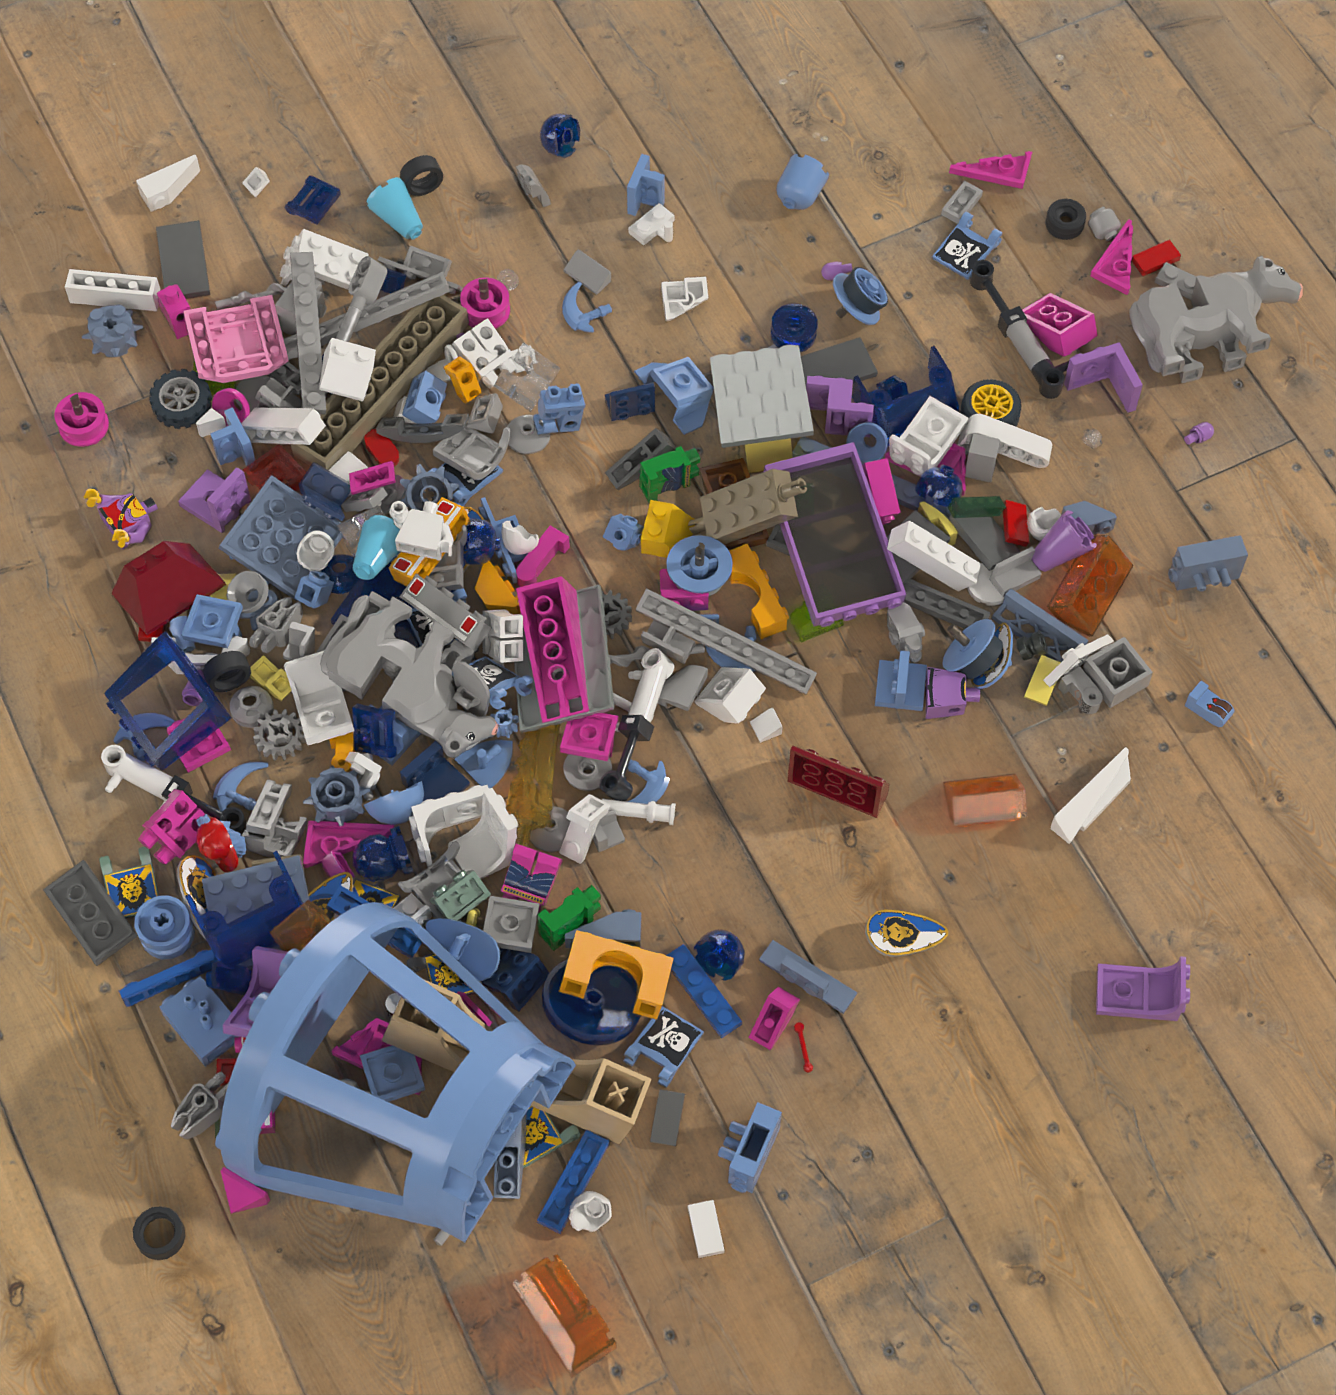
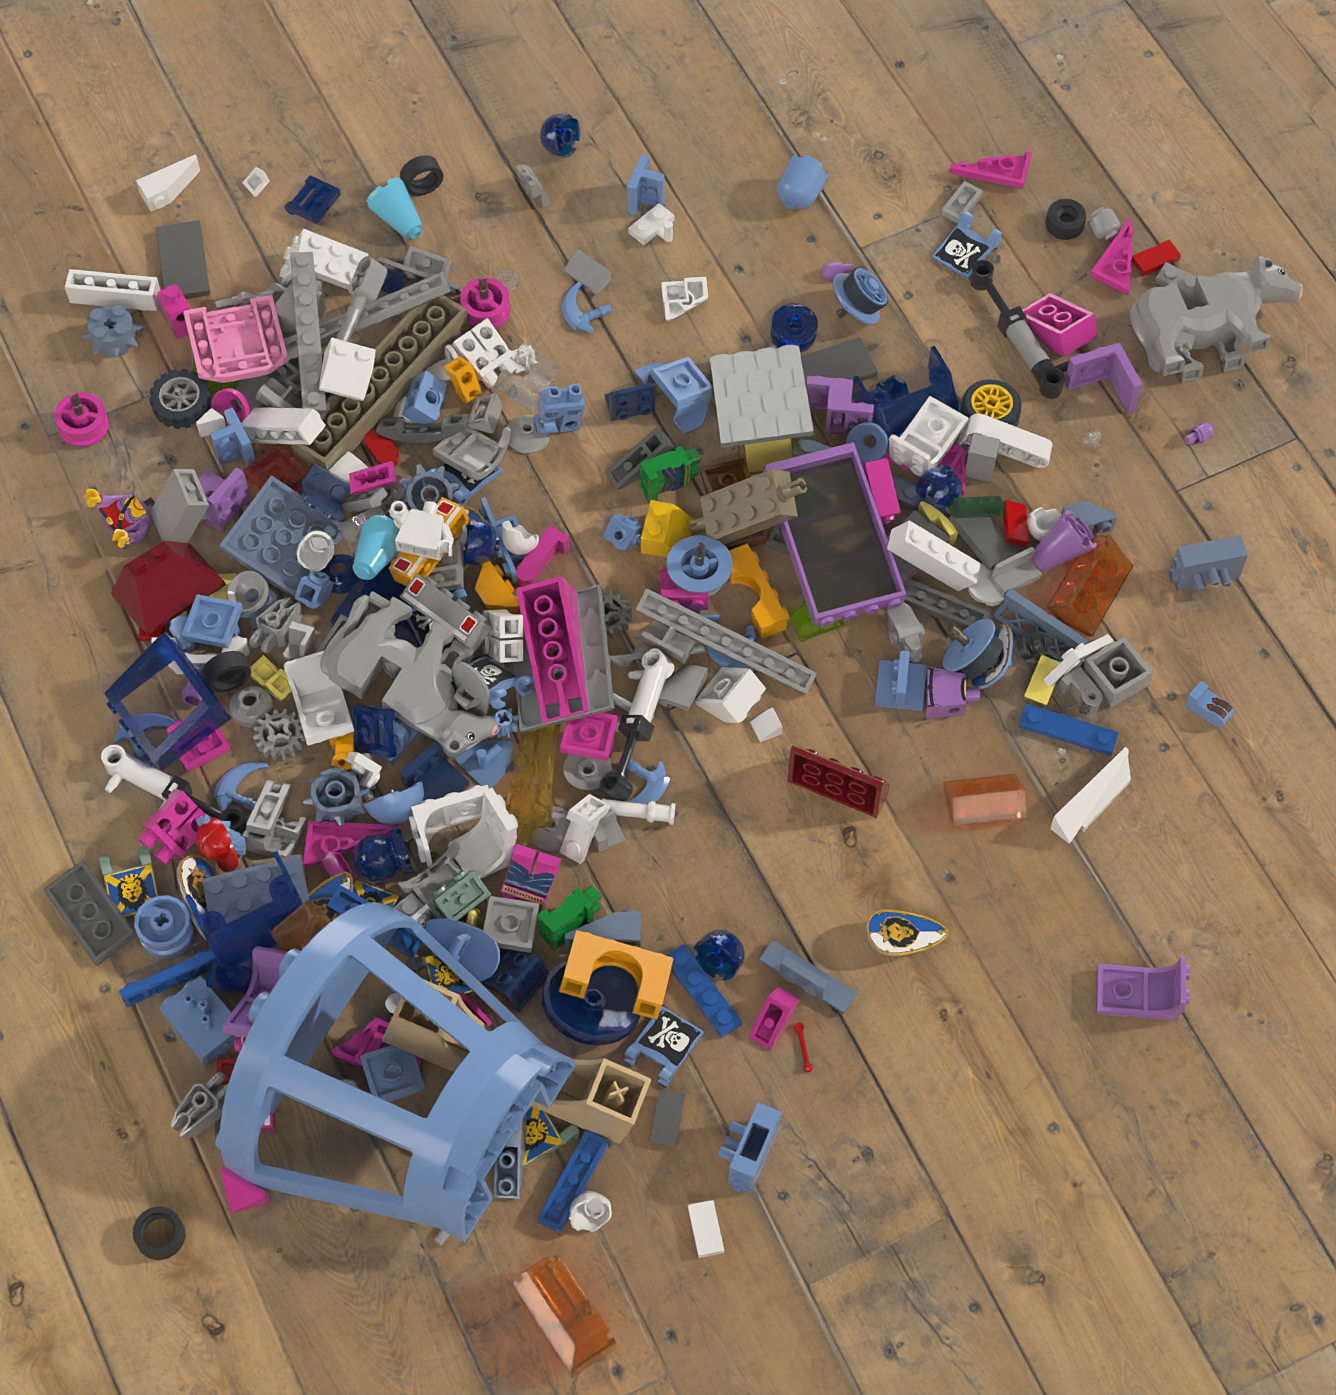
(180, 506): none -> light grey piece
(1068, 729): none -> blue plate

